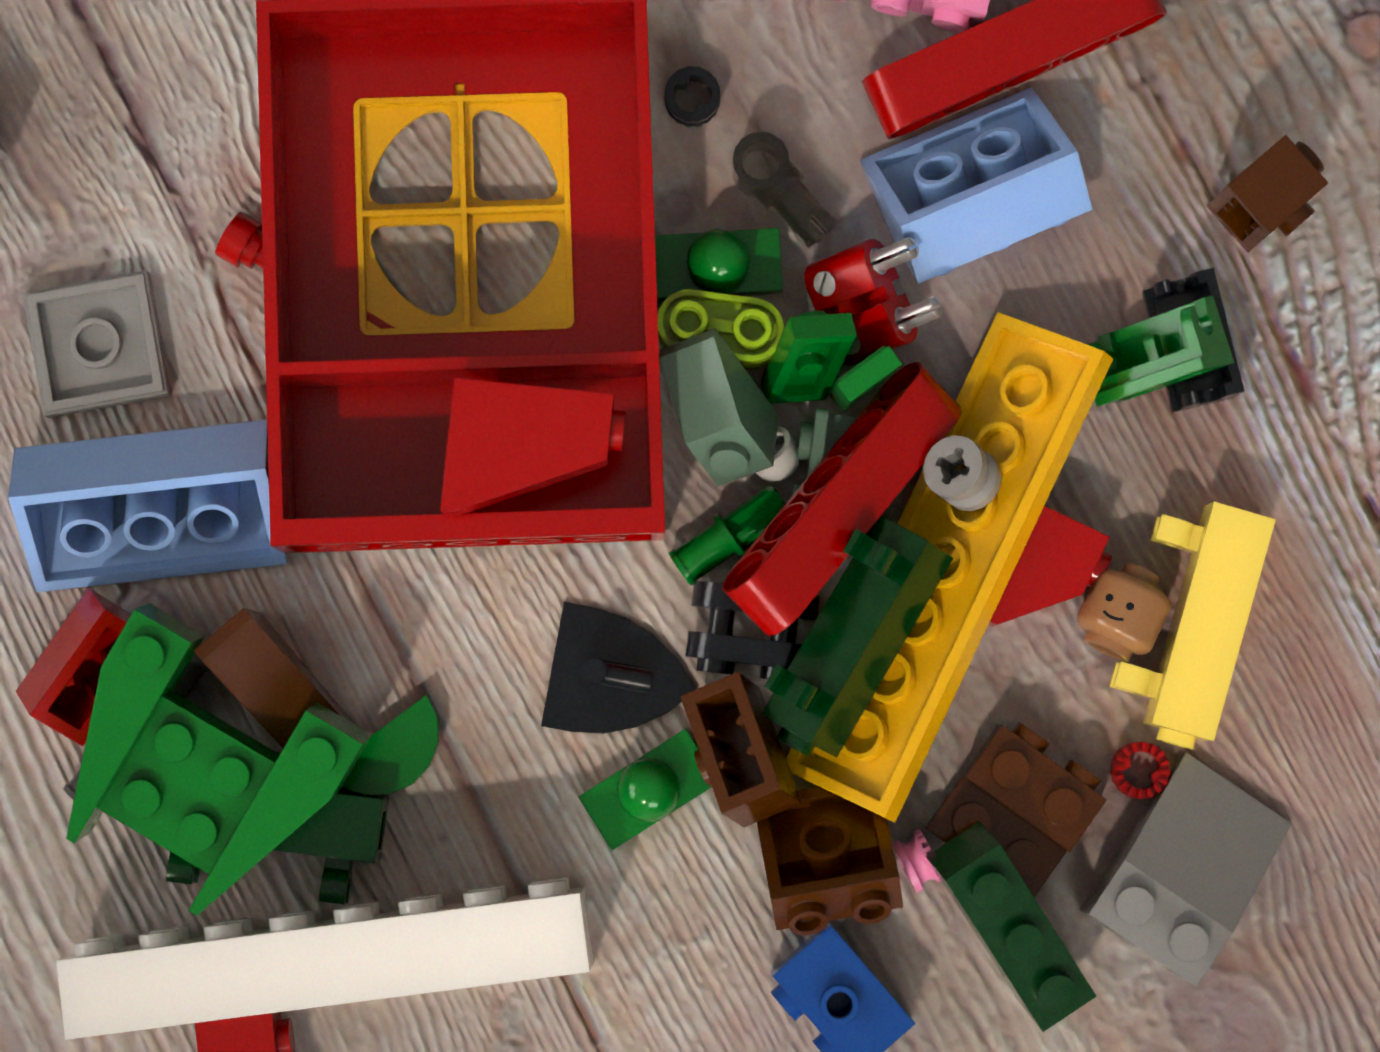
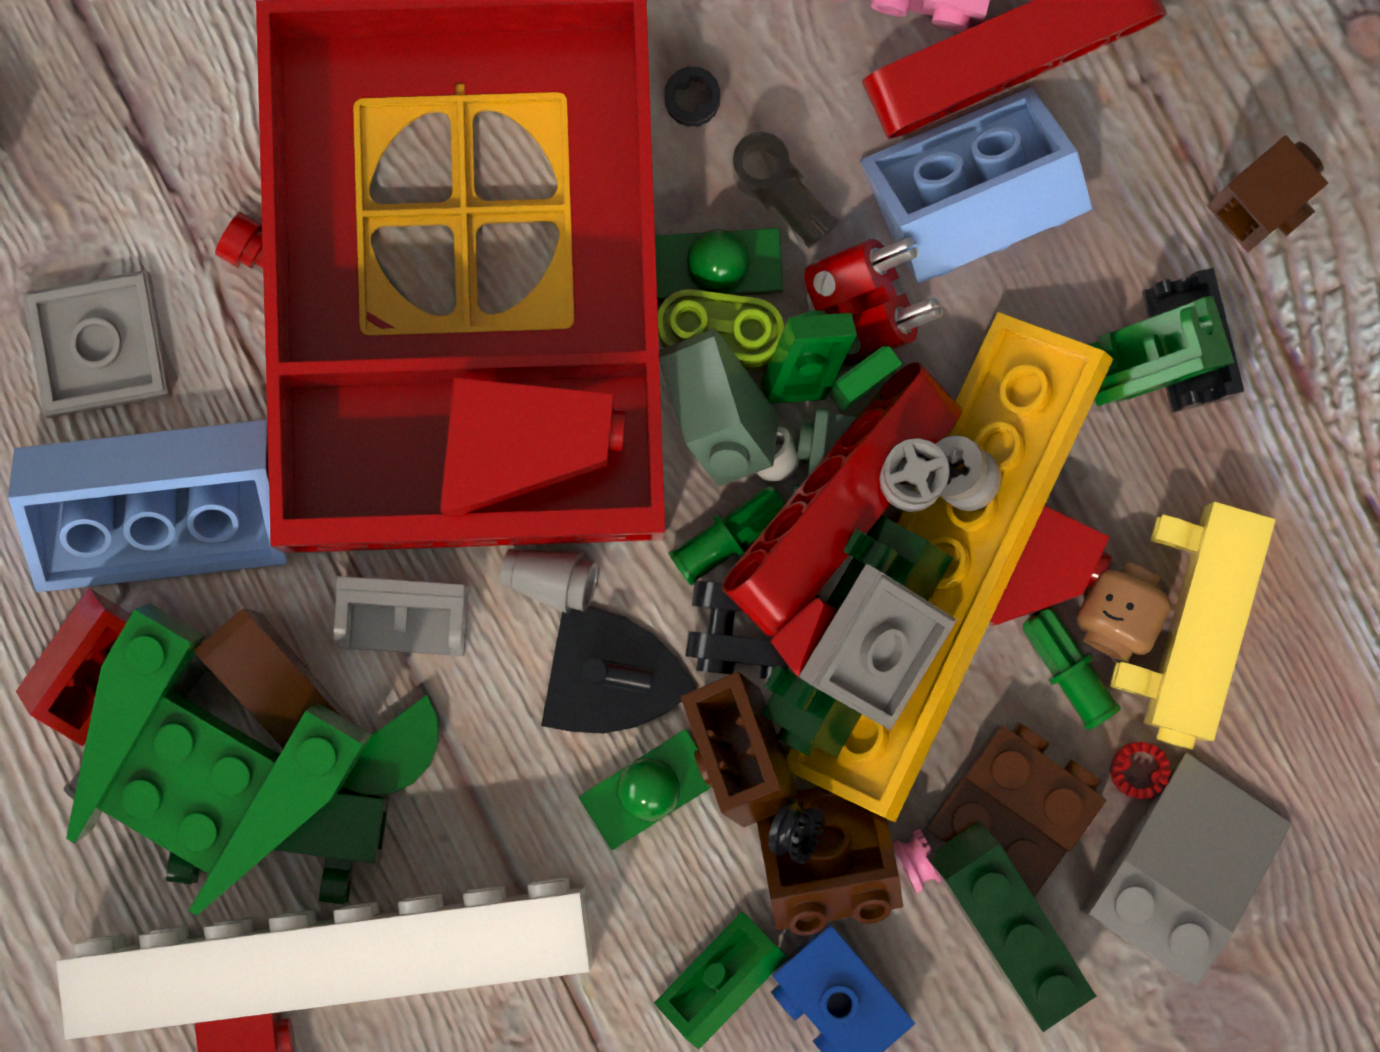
(400, 616): none -> light grey hinge
(551, 577): none -> light grey cone
(720, 980): none -> green plate
(796, 830): none -> black bush
(803, 633): none -> red slope
(878, 647): none -> light grey tile
(925, 468): none -> light grey wheel
(1070, 667): none -> green axle

